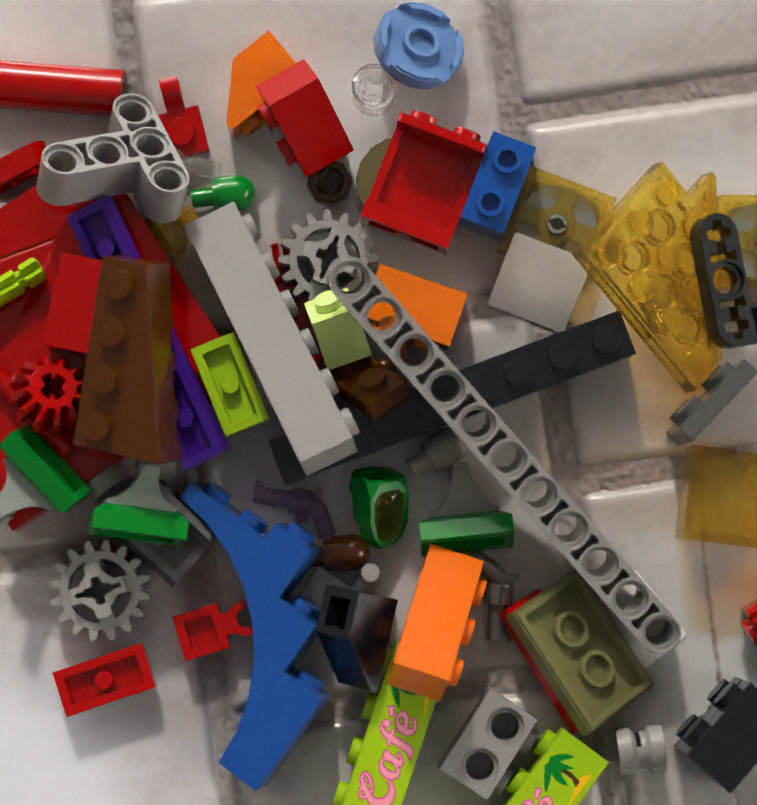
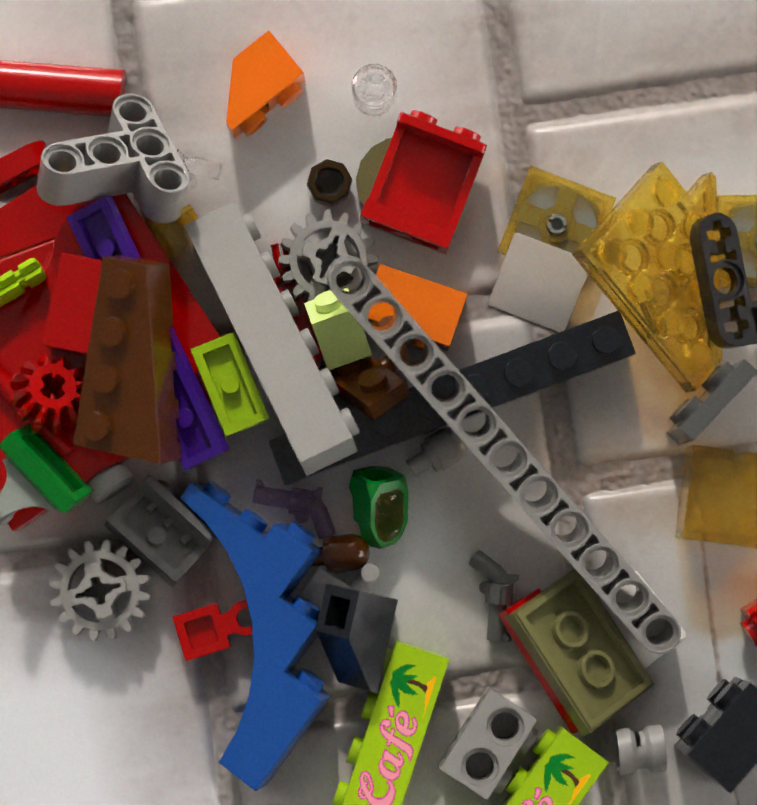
(104, 679): red plate -> none
(140, 512): green piece -> none
(182, 123): red plate -> none
(225, 191): green cylinder -> none
(304, 119): red brick -> none
(418, 46): medium blue tile -> none
(437, 623): orange brick -> none
(465, 519): green piece -> none
(496, 186): blue brick -> none

